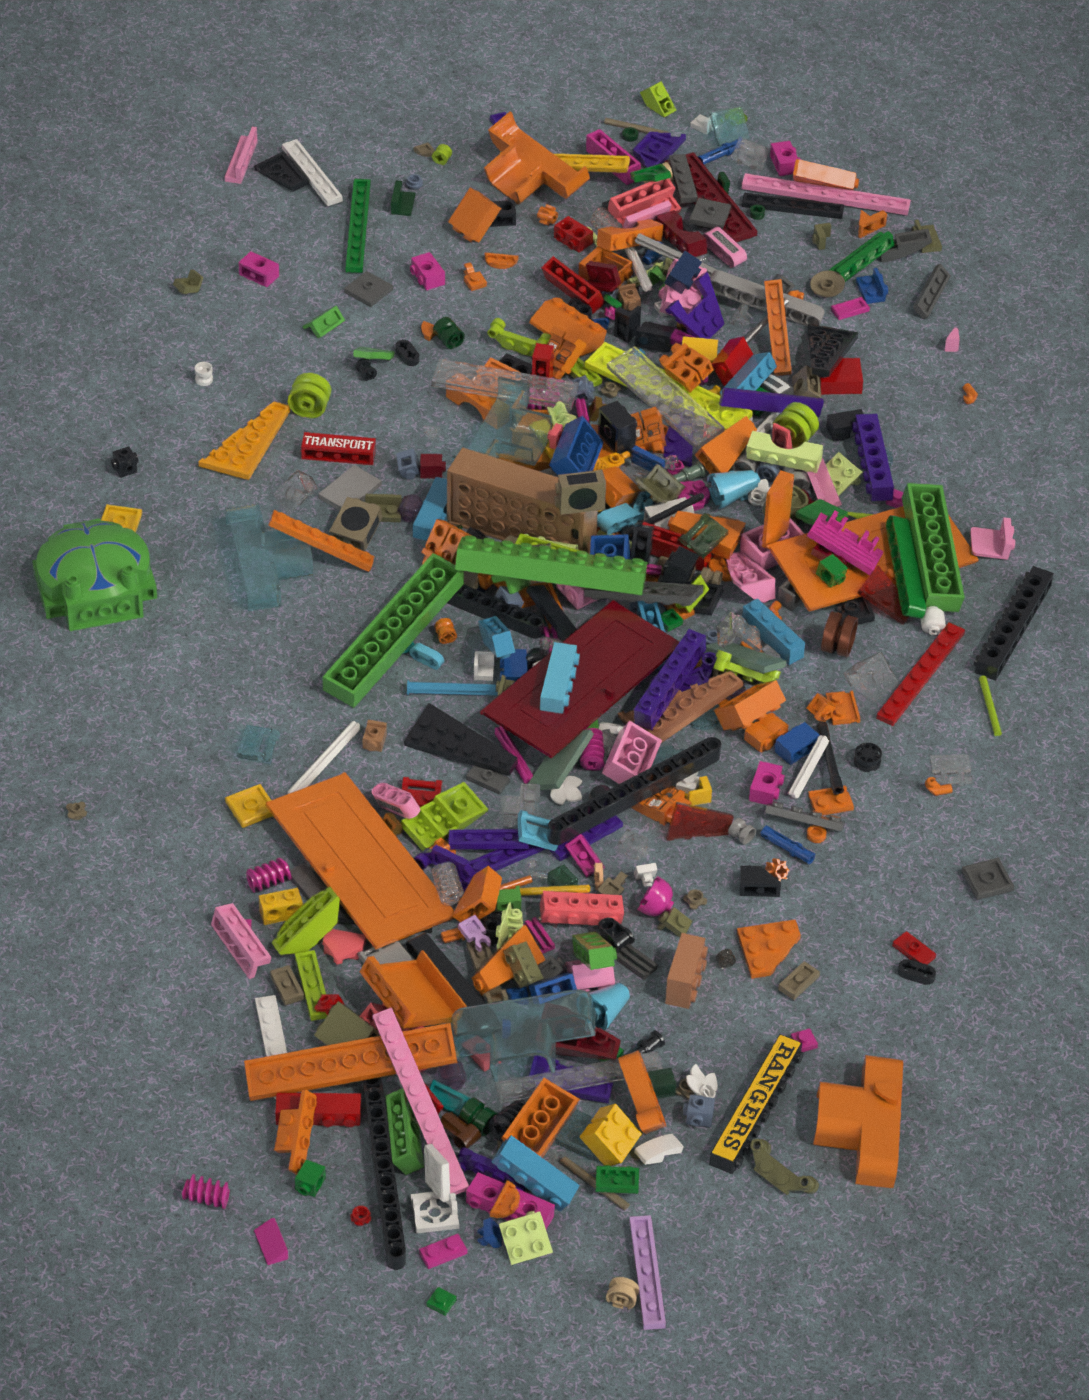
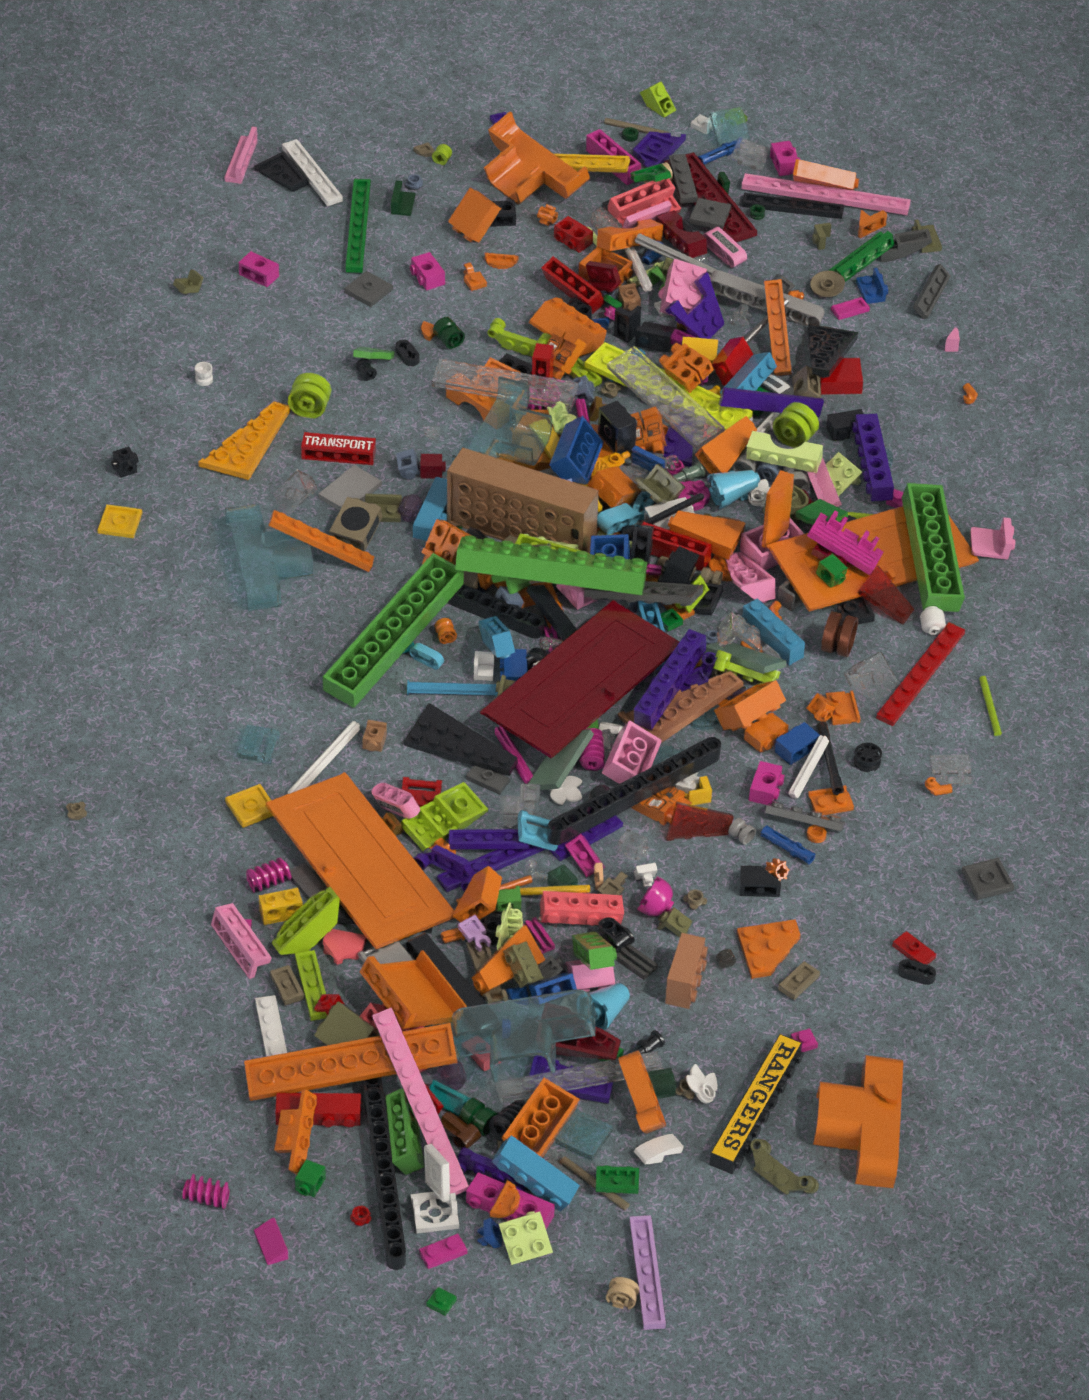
(94, 574): bright green windscreen -> none
(325, 321): bright green panel -> none
(447, 883): clear piece -> none
(554, 435): coral plate -> none
(558, 678): medium azure brick -> none
(580, 492): dark tan brick -> none
(610, 1135): yellow piece -> none
(683, 272): dark blue brick -> none
(699, 1110): sand blue brick -> none
(707, 539): clear green plate -> none
(781, 437): coral slope -> none
(905, 567): green beam -> none
(1013, 623): black brick -> none

